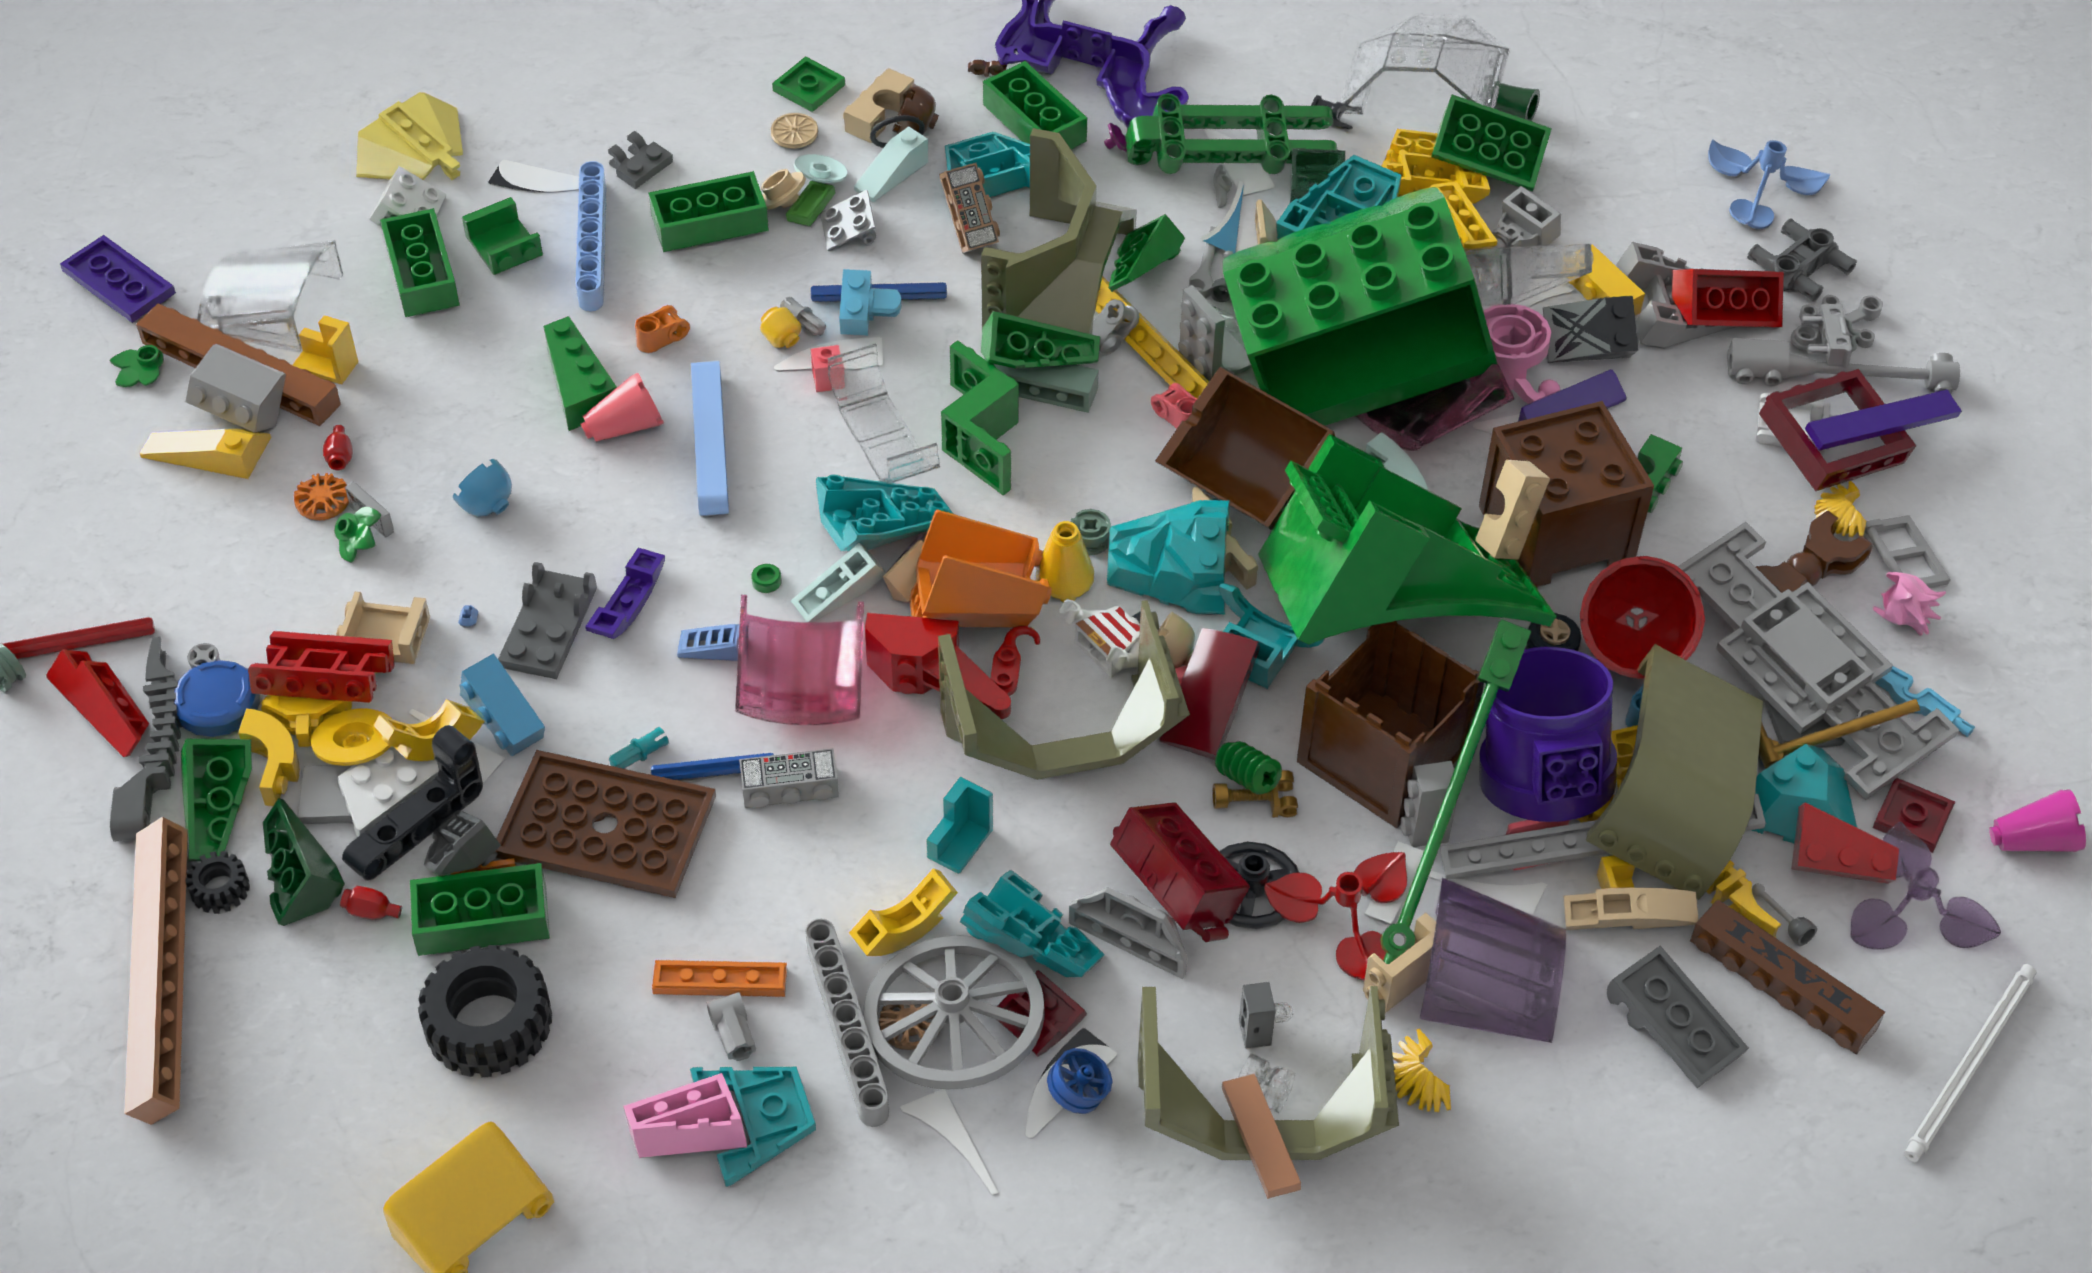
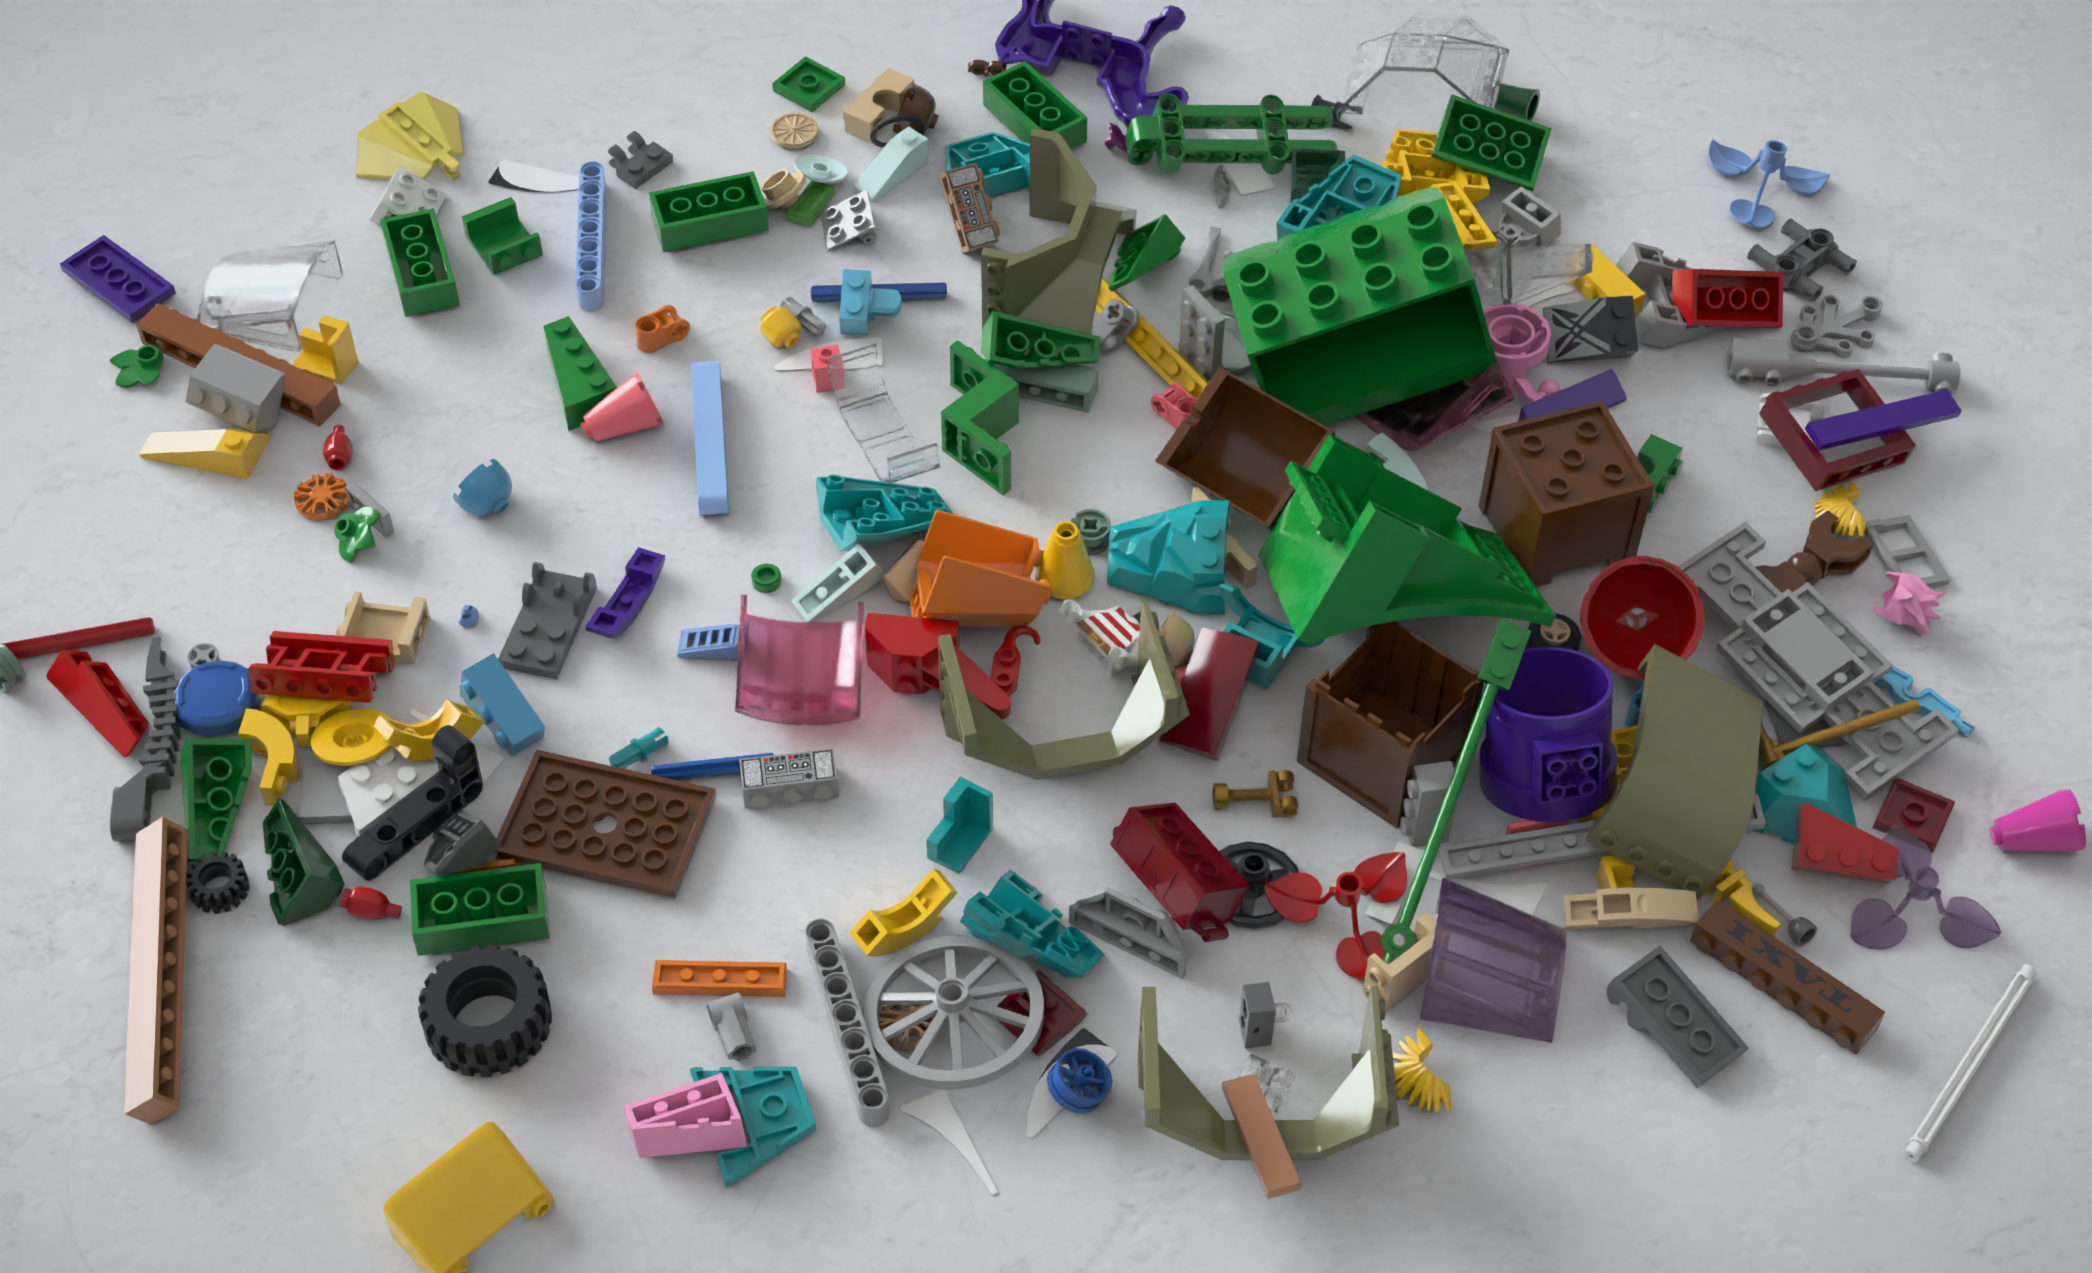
(1226, 233): dark azure sticker -> none
(1248, 767): green piece -> none
(1265, 224): tan slope -> none
(1523, 491): tan arch -> none
(1834, 334): light grey piece -> none

